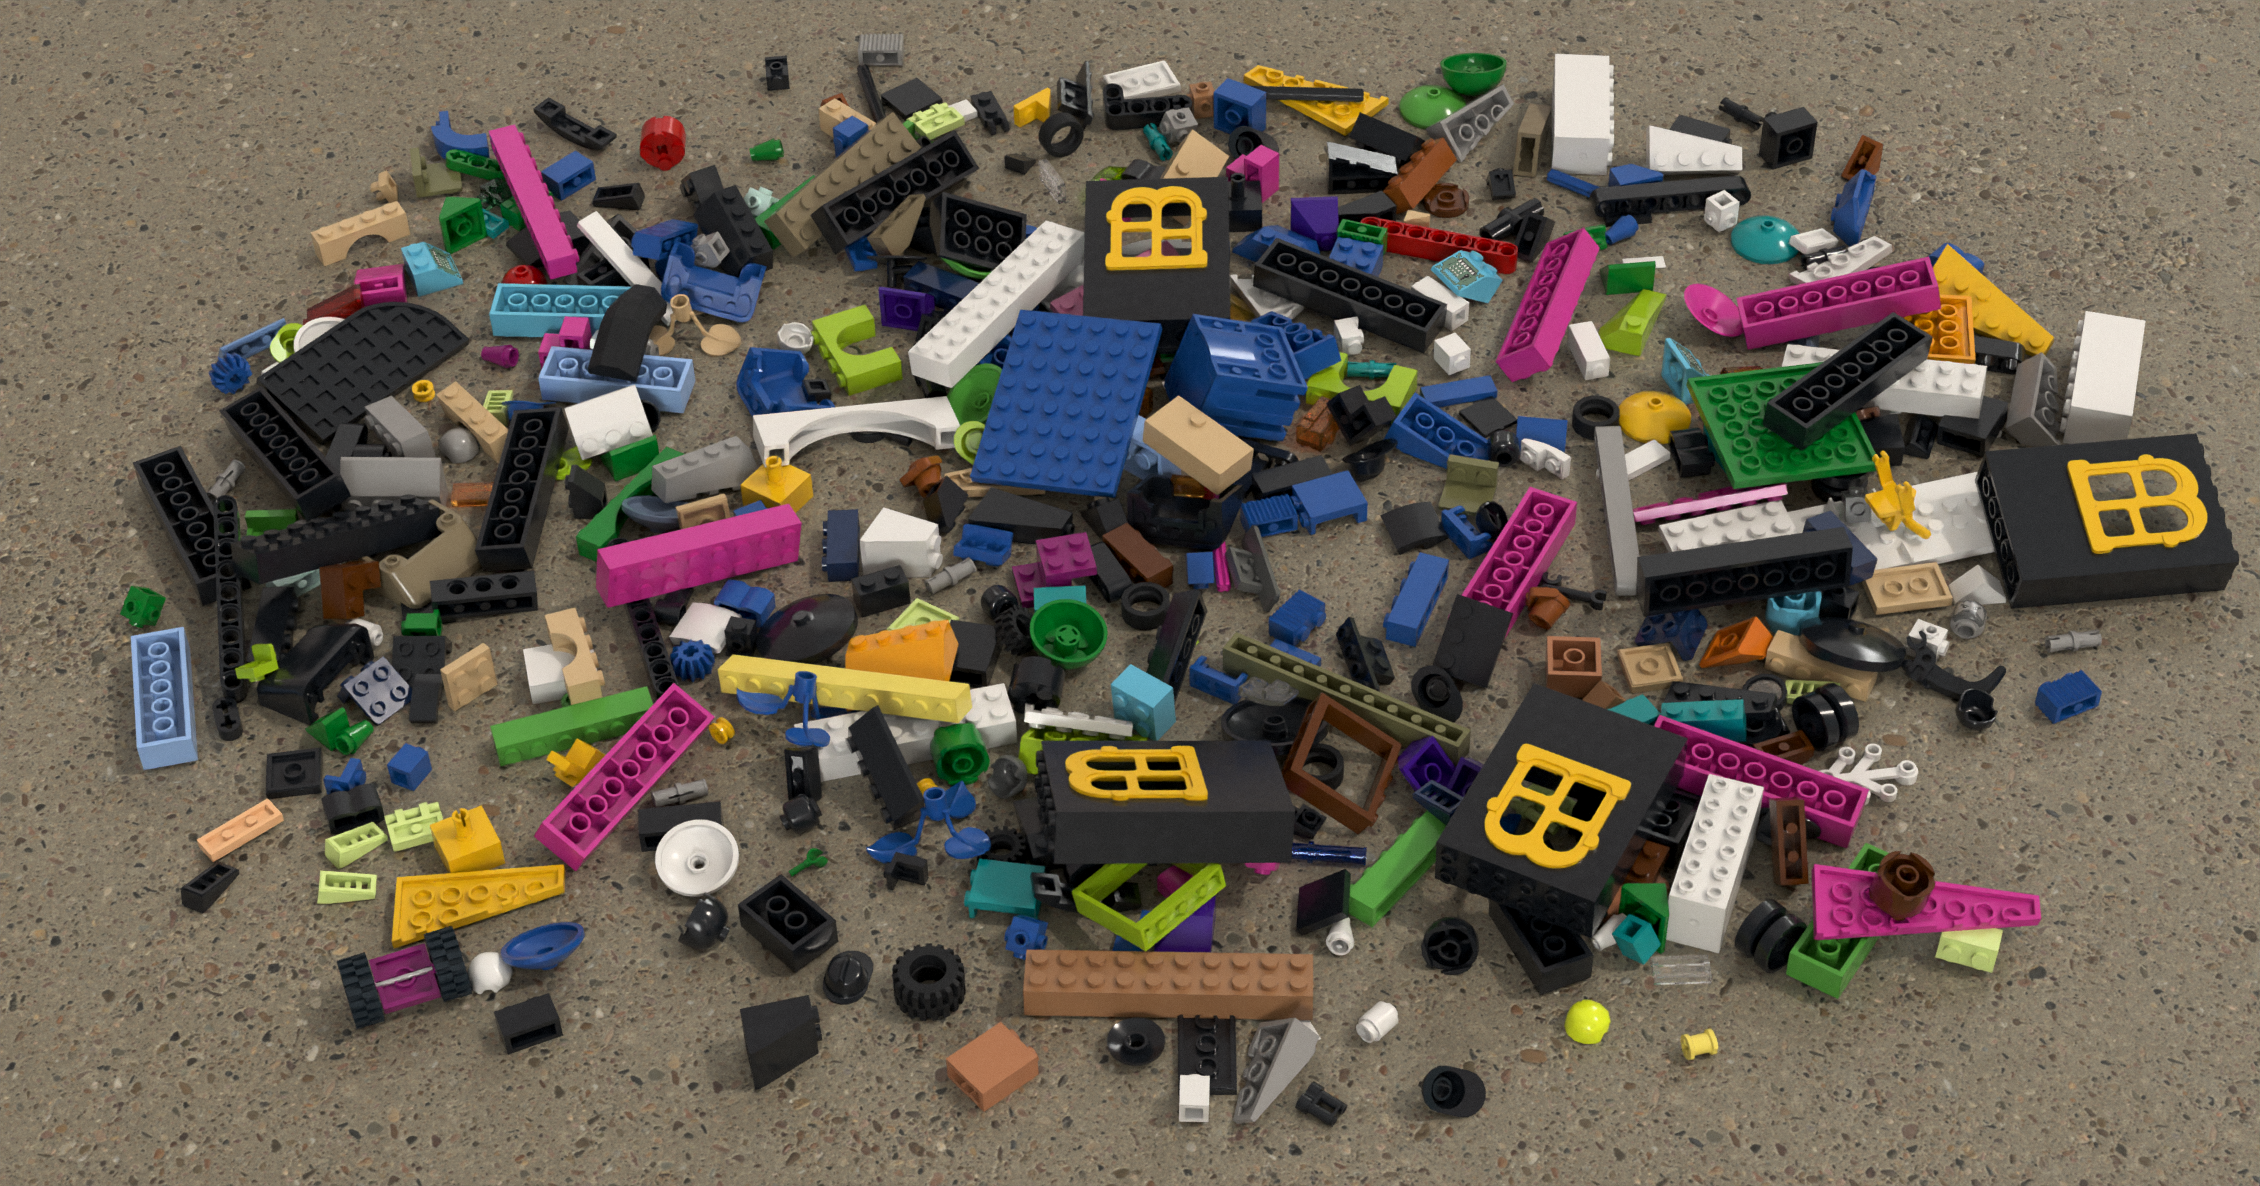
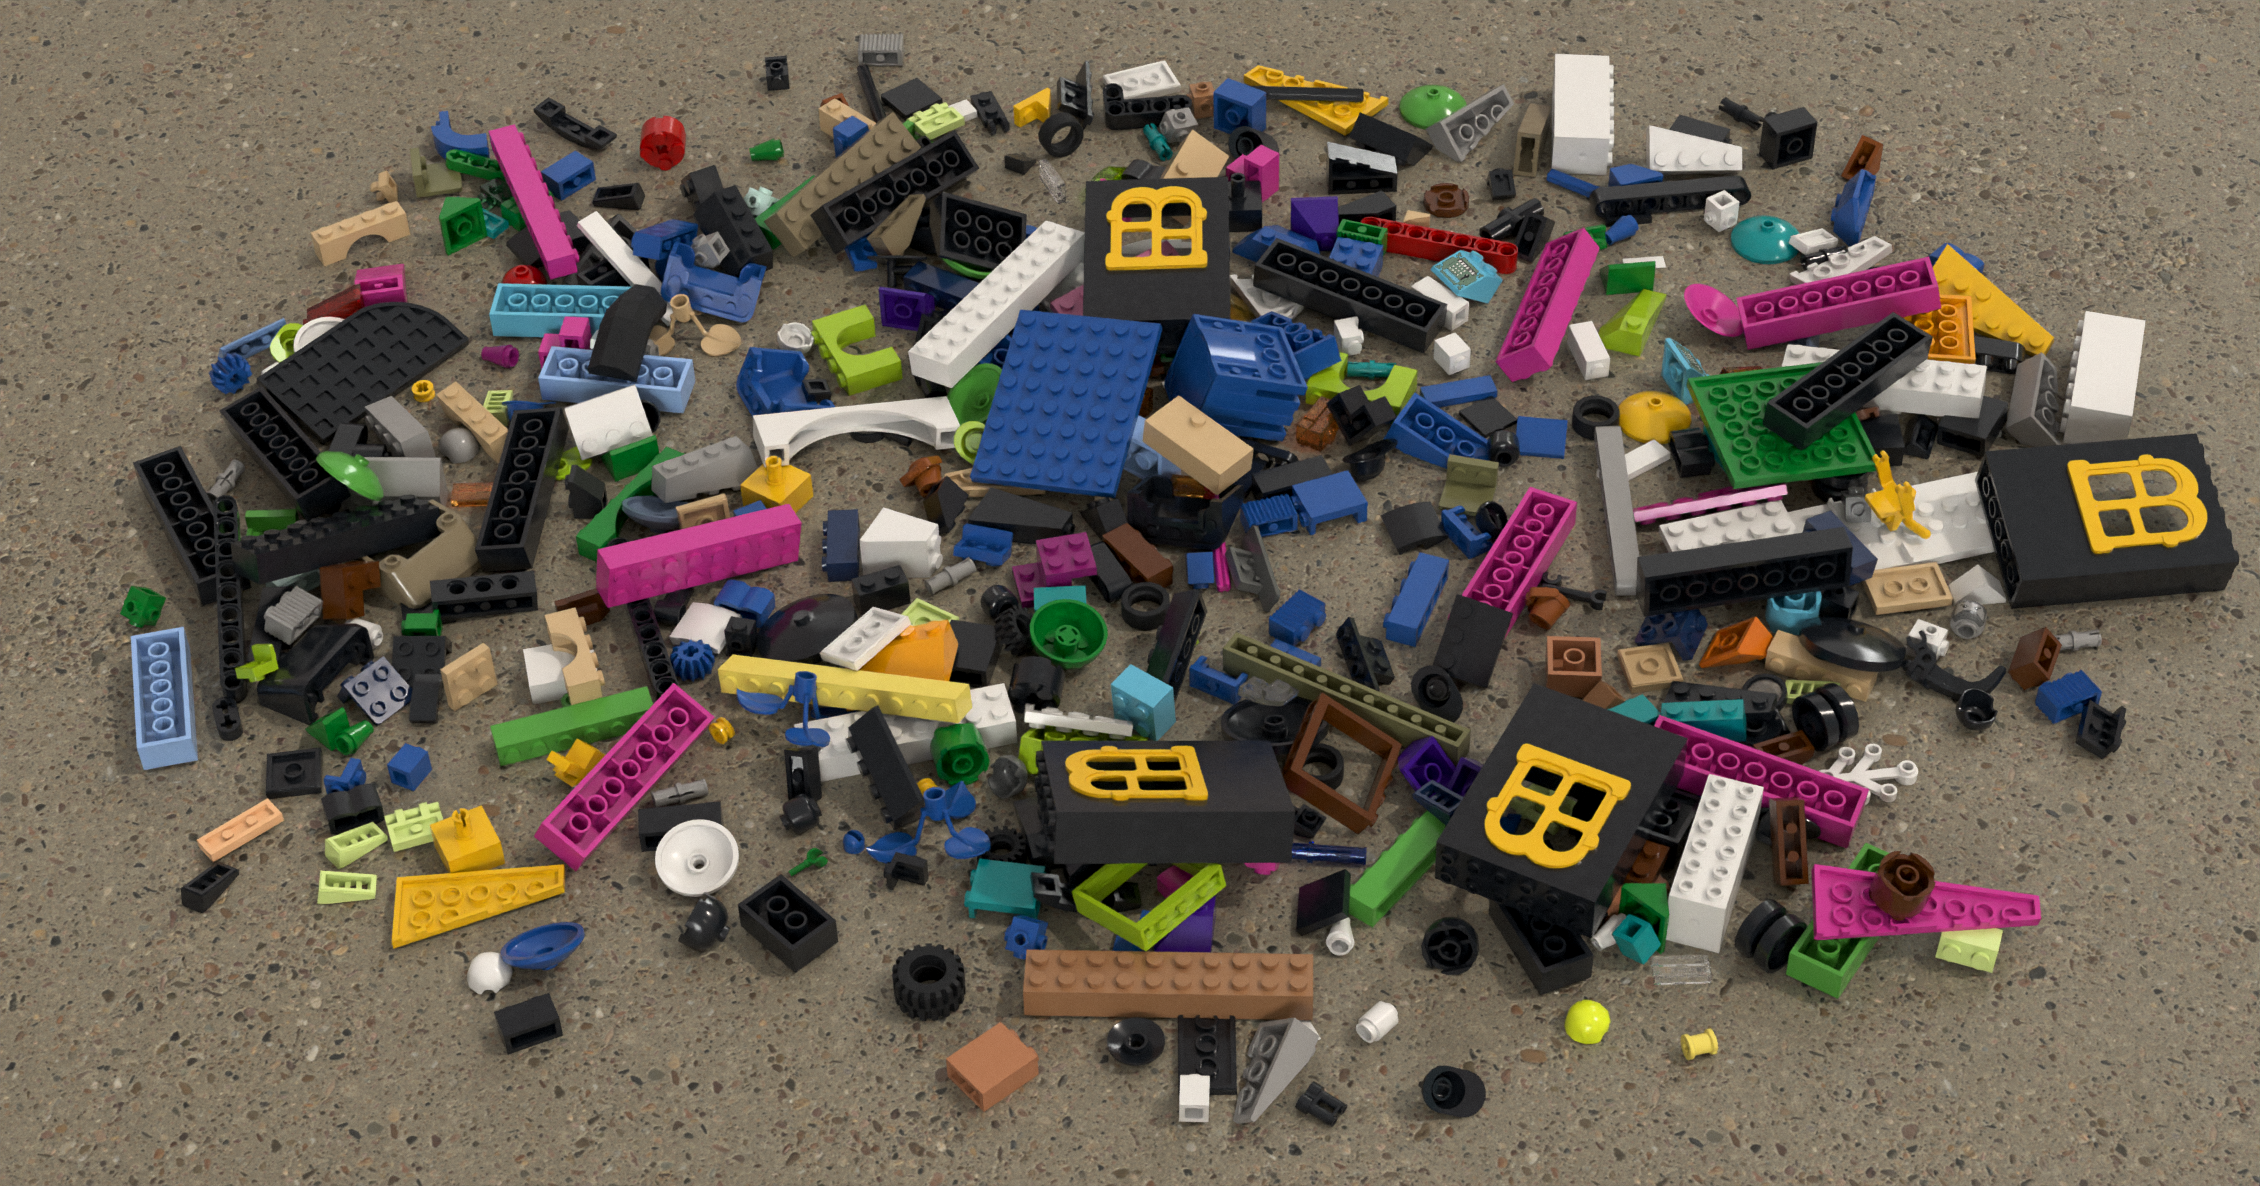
(292, 614): none -> light grey brick
(352, 472): none -> bright green dish
(404, 977): plate -> none
(430, 268): medium azure slope -> none
(587, 604): none -> reddish brown slope
(780, 1037): black slope -> none
(847, 977): black piece -> none
(851, 843): none -> blue hinge
(865, 638): none -> white tile
(1420, 174): dark orange brick -> none
(1473, 72): green piece -> none
(1542, 455): white slope -> none
(2034, 658): none -> reddish brown brick
(2100, 729): none -> black bracket

